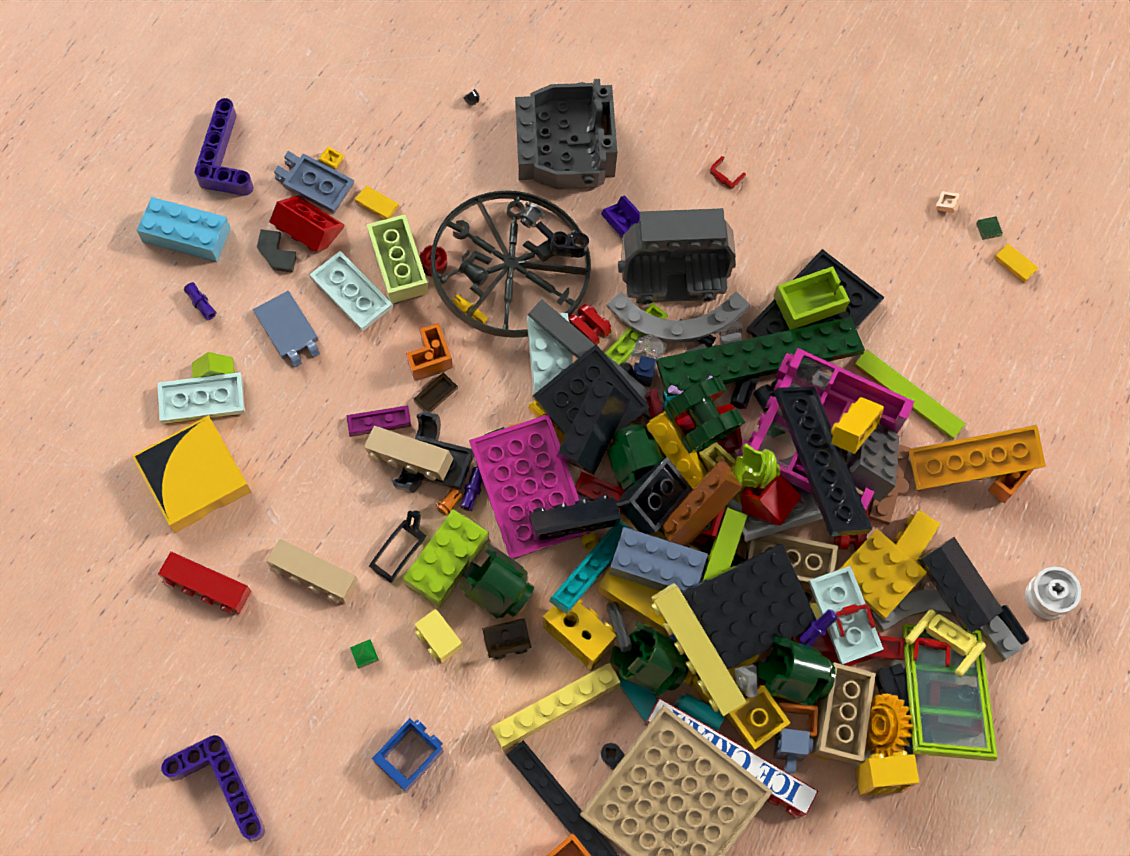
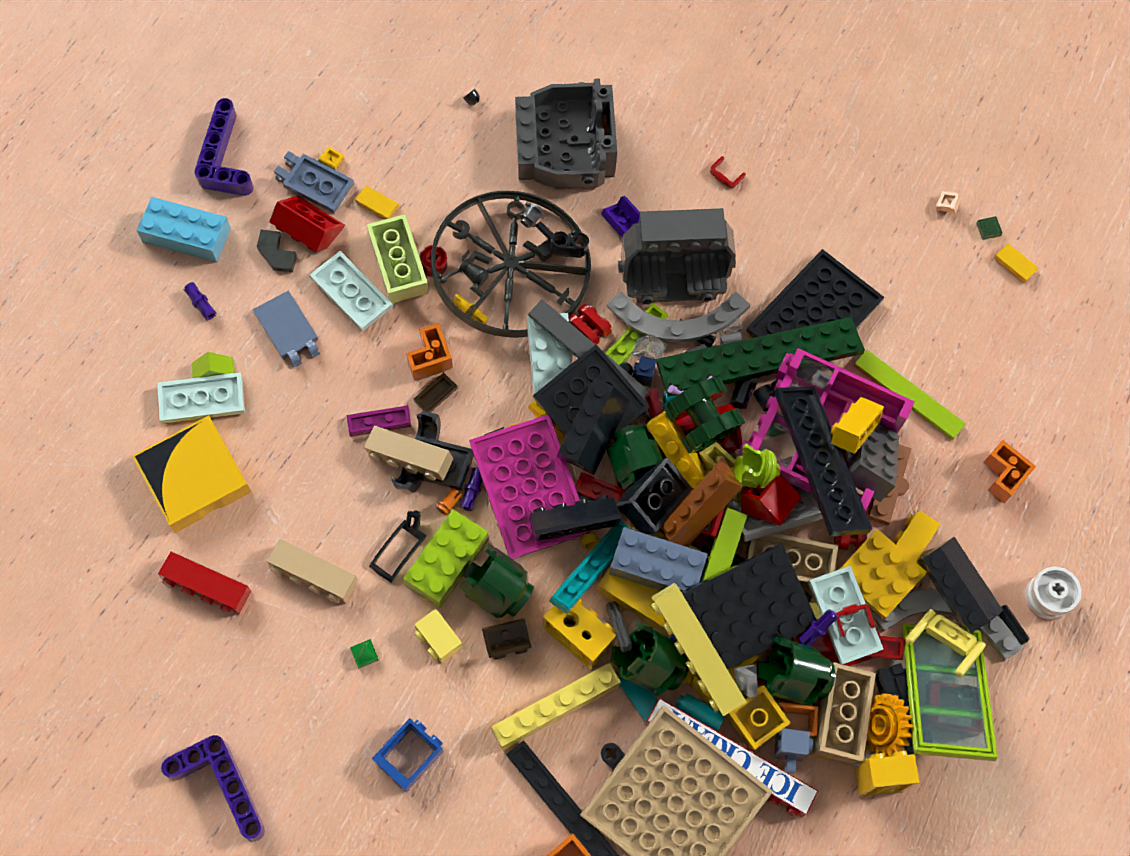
(811, 298): lime piece -> none
(935, 644): red piece -> none
(977, 457): light orange plate -> none

